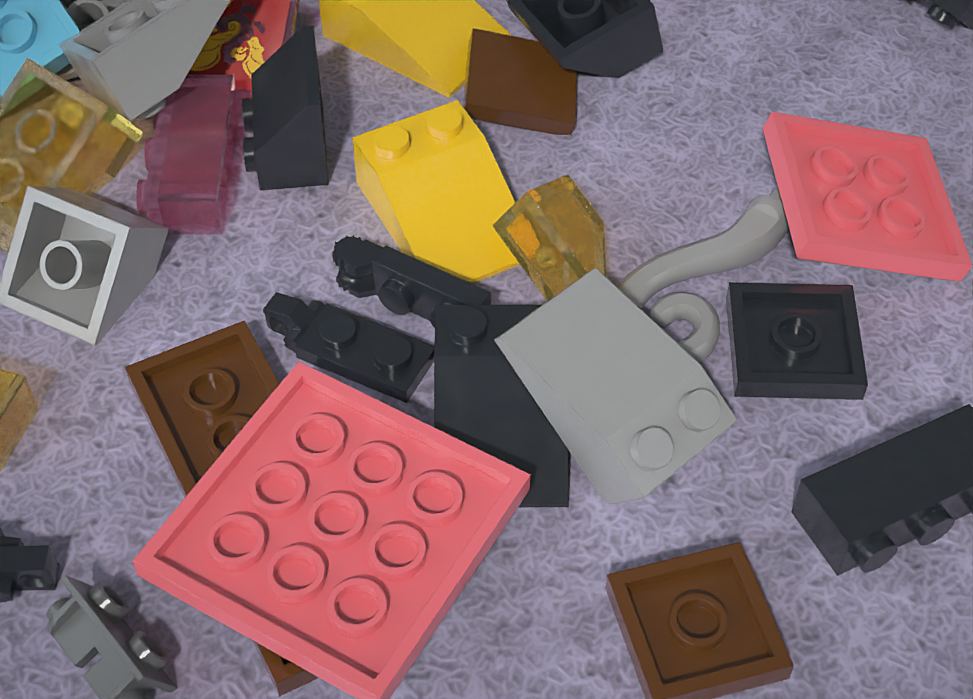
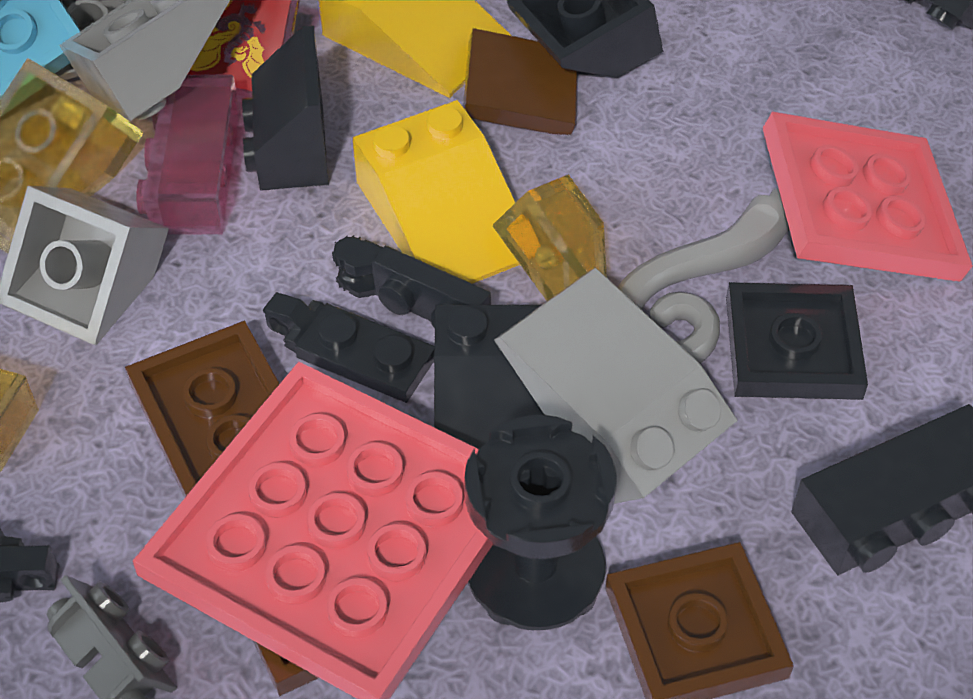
(541, 505): none -> black piece

